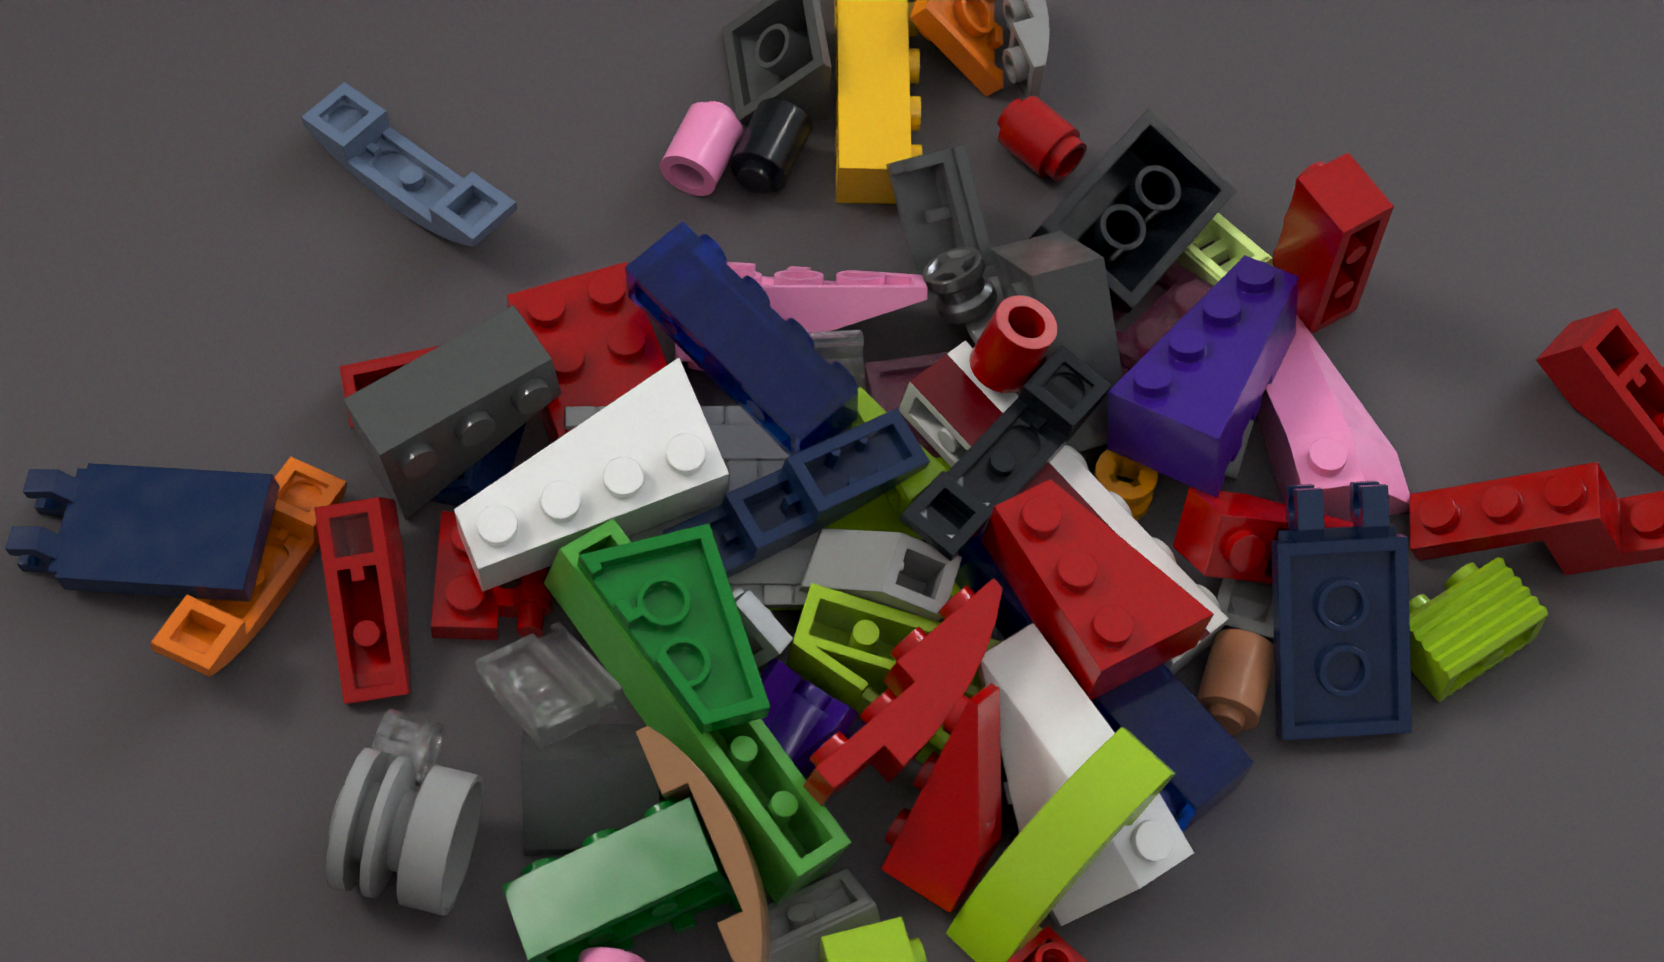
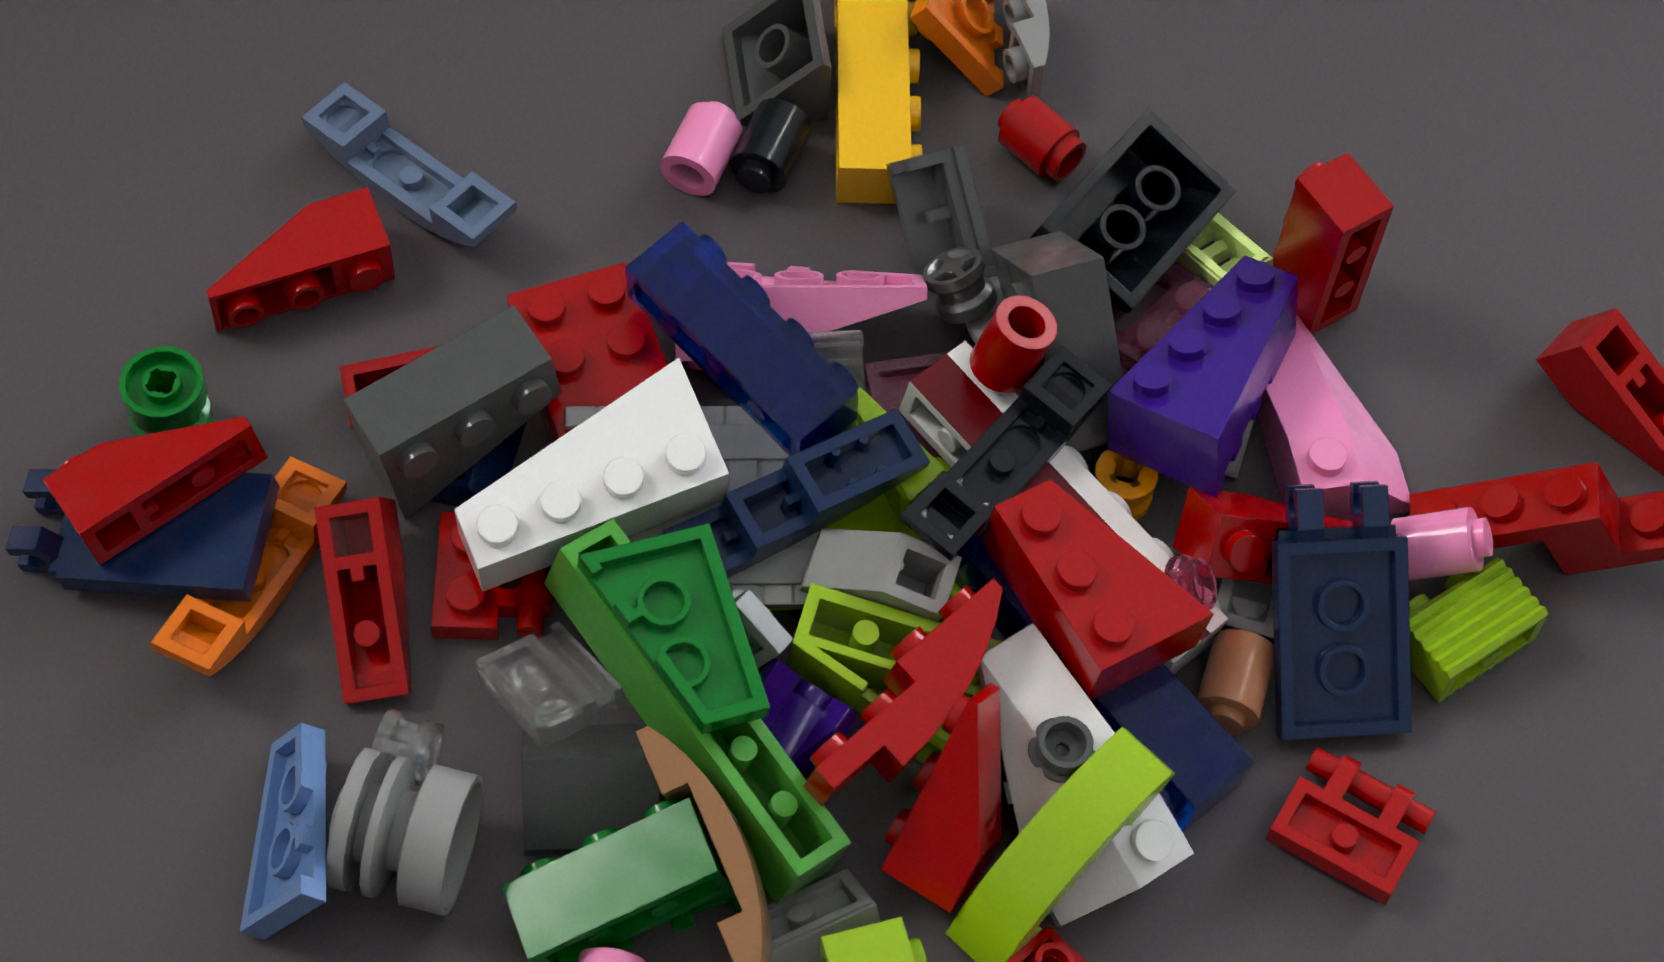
(146, 480): none -> red slope
(164, 391): none -> green wheel
(290, 837): none -> medium blue wing
(313, 257): none -> red slope
(1055, 732): none -> dark grey plate
(1194, 577): none -> clear pink plate
(1344, 838): none -> red plate
(1445, 542): none -> bright pink brick

